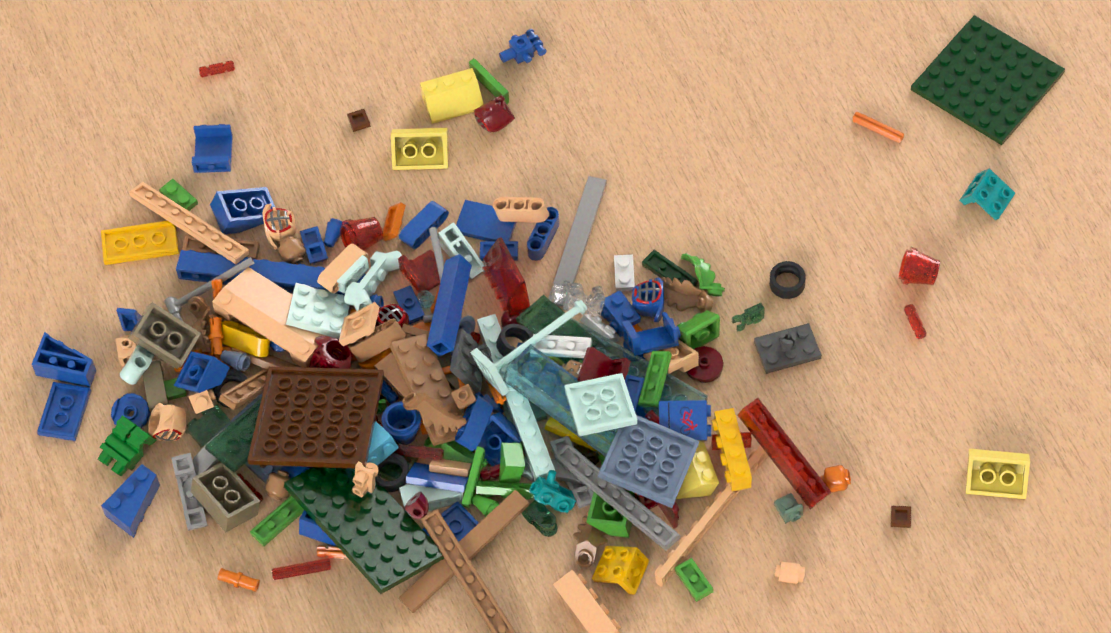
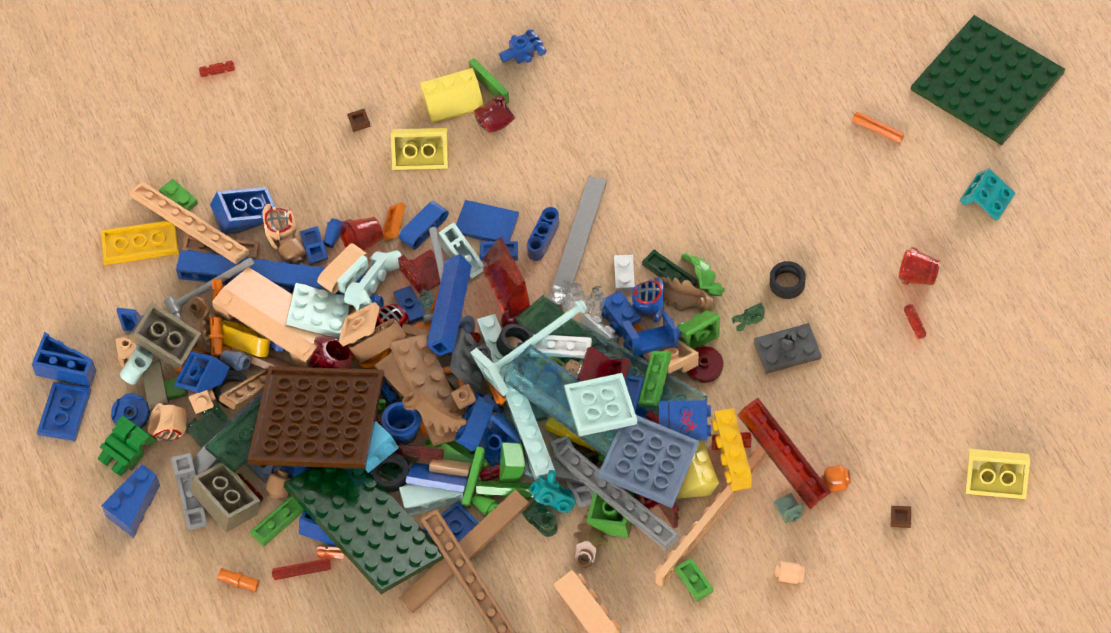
(212, 148): blue panel -> none
(364, 478): light nougat hips -> none
(417, 506): dark red piece -> none
(520, 209): light nougat beam -> none
(621, 566): yellow bracket -> none

